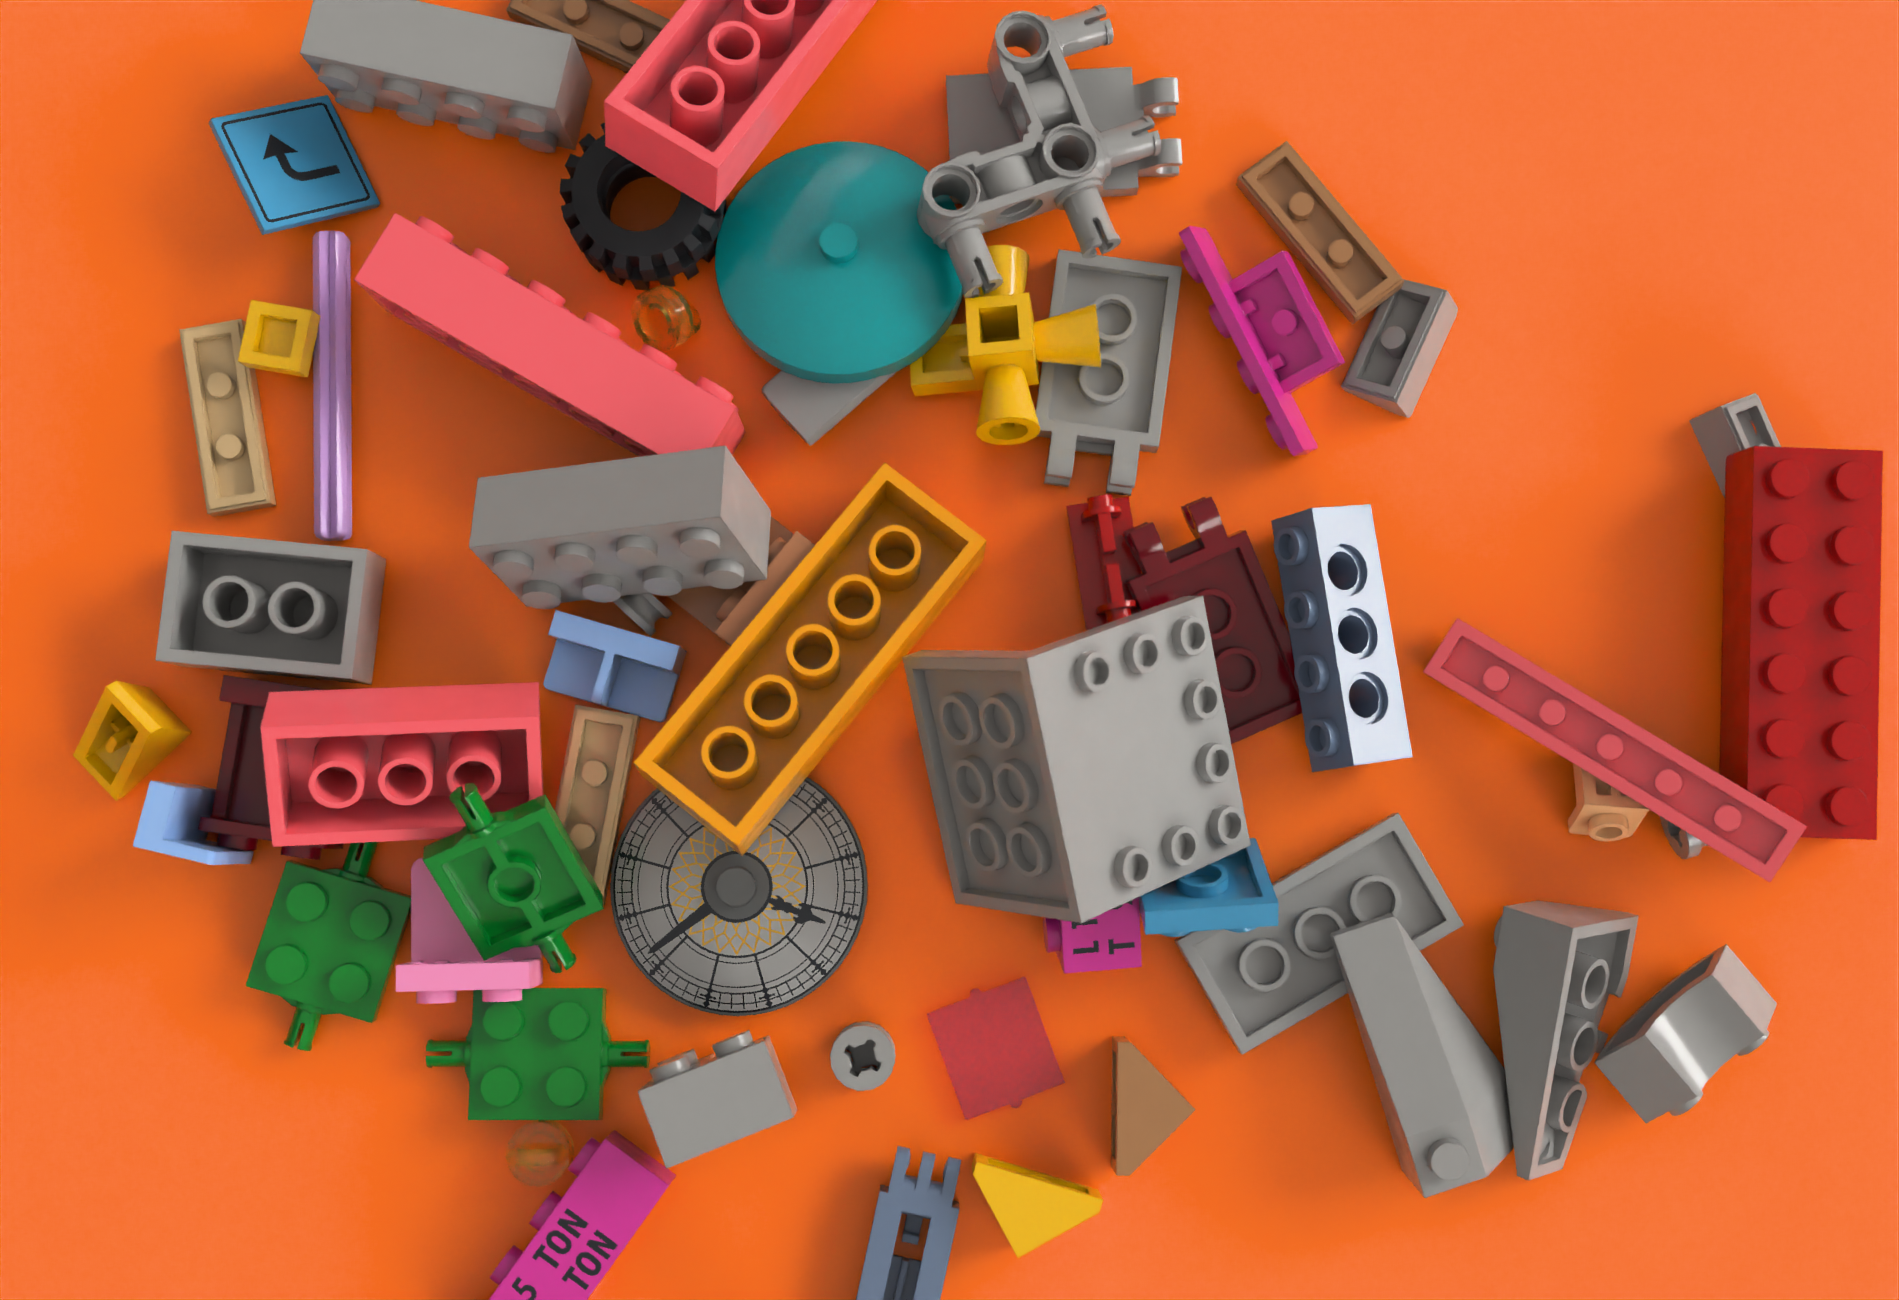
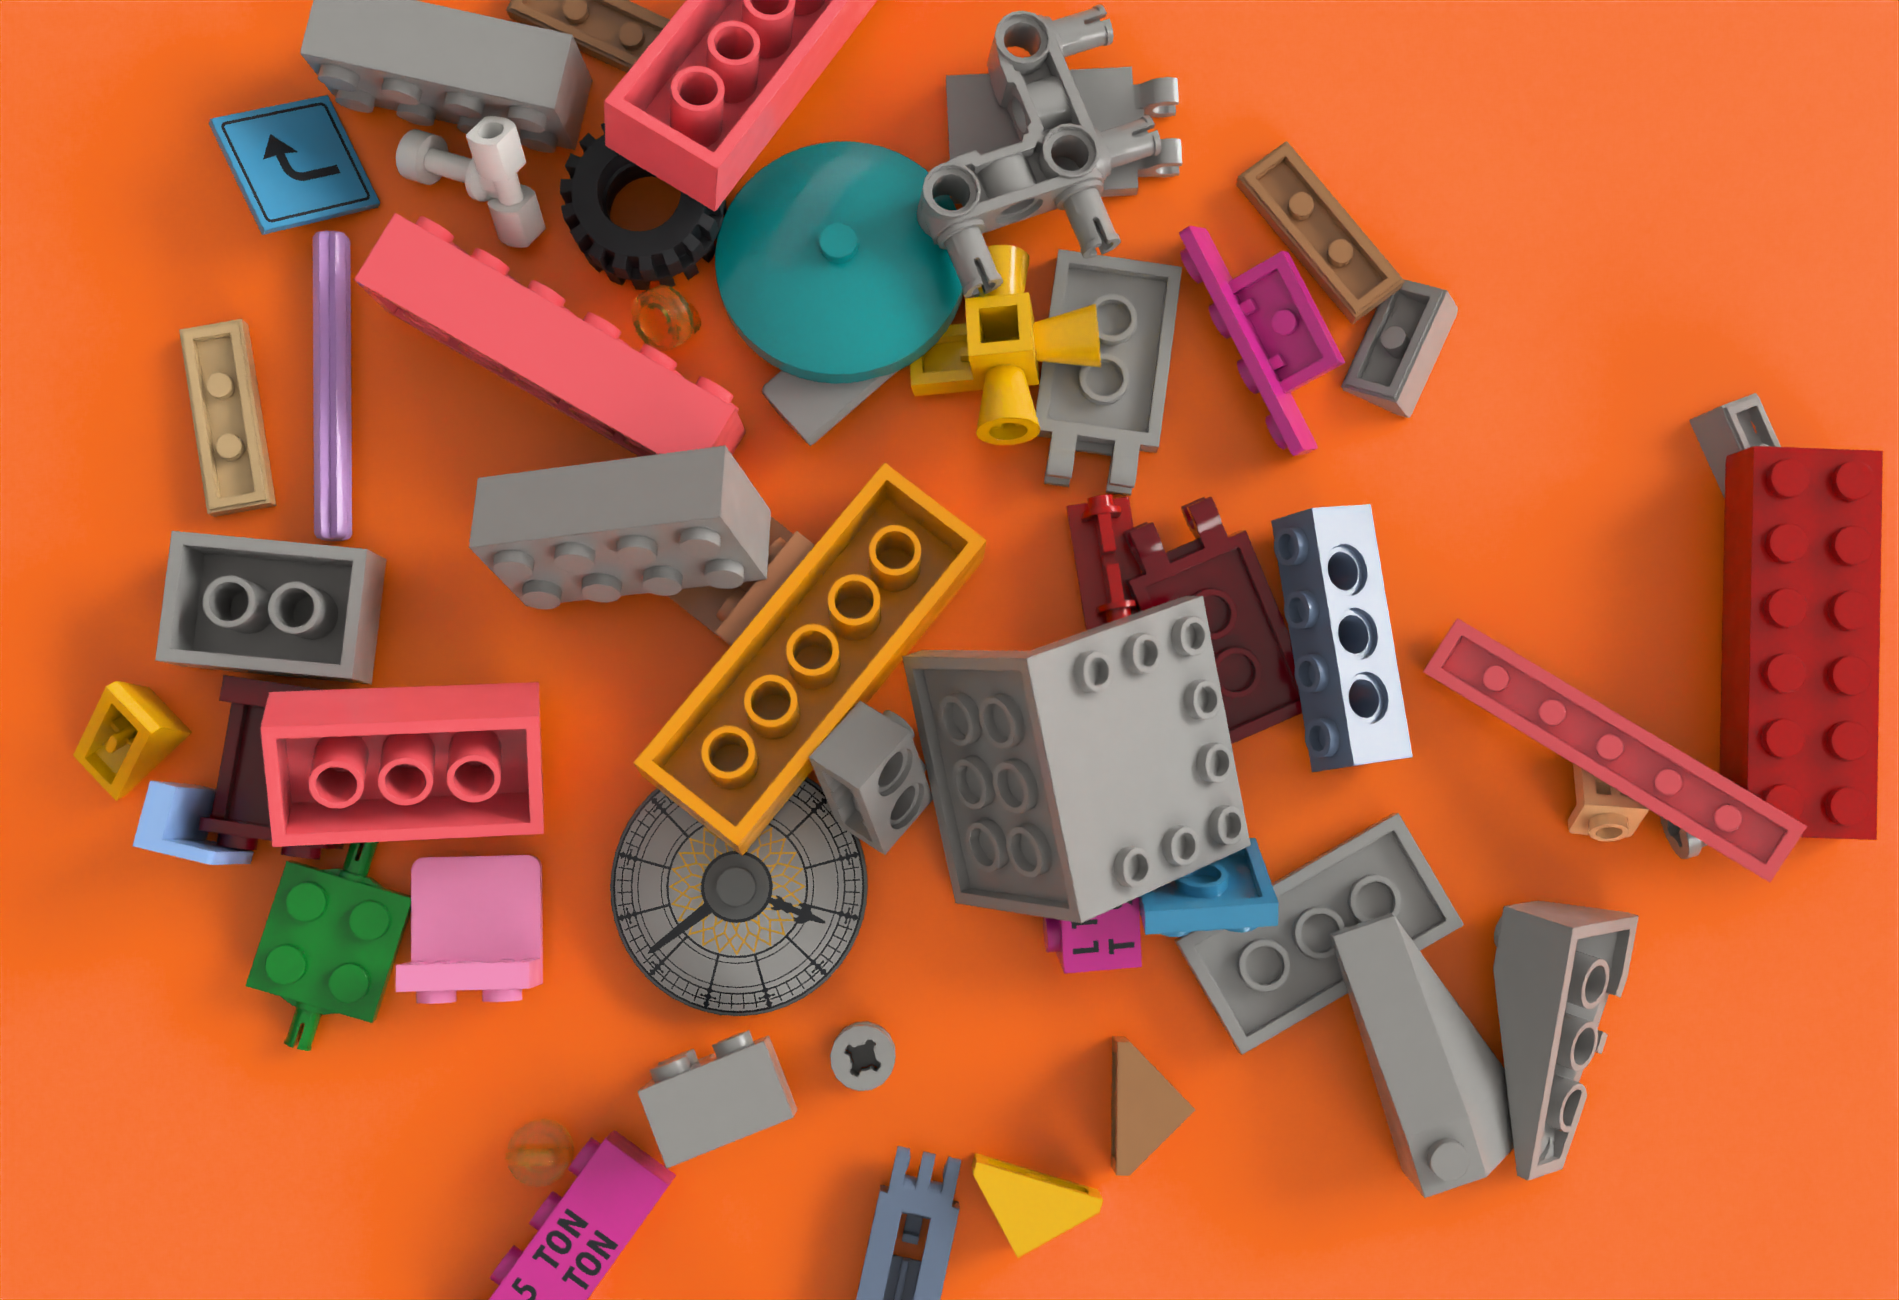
(279, 338): yellow tile -> none
(487, 176): none -> white bar
(513, 877): green plate -> none
(539, 1055): green plate -> none
(596, 785): tan tile -> none
(613, 666): light blue panel -> none
(643, 610): light grey bush -> none
(872, 776): none -> light grey brick
(995, 1048): clear pink piece -> none
(1687, 1034): light grey brick -> none

